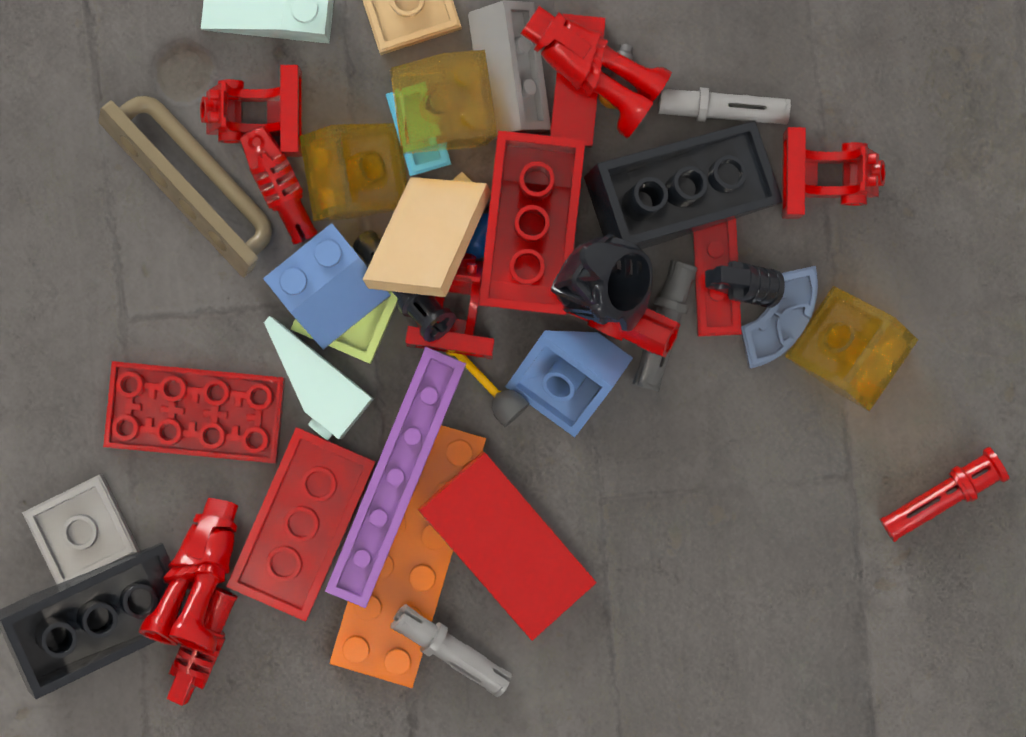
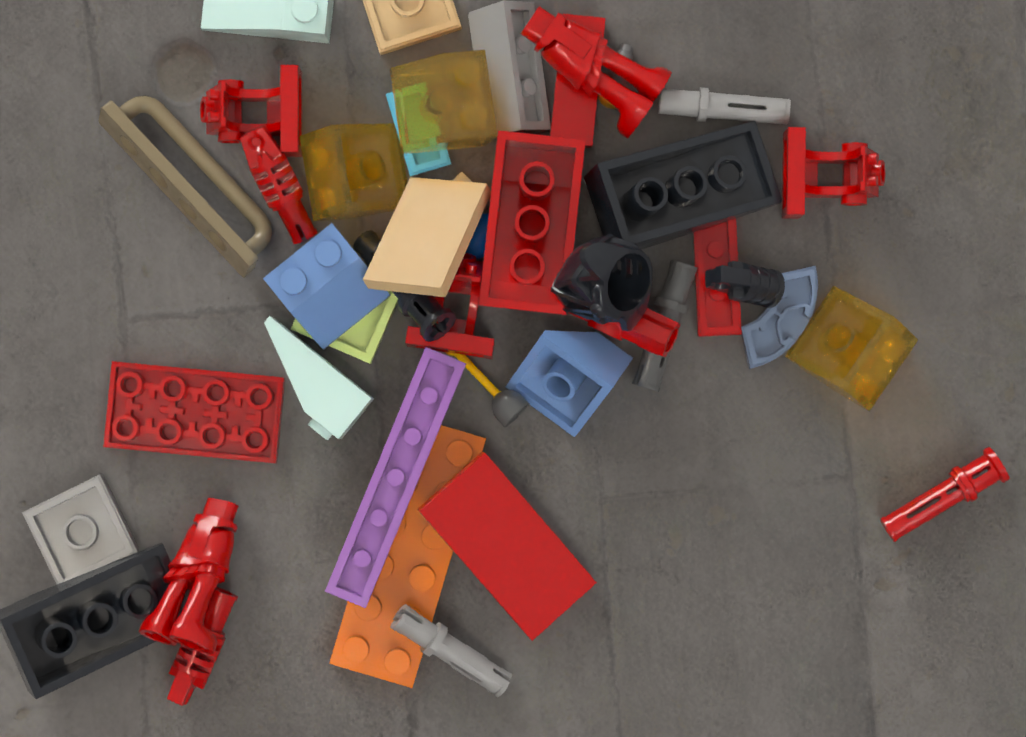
(301, 524): red plate -> none

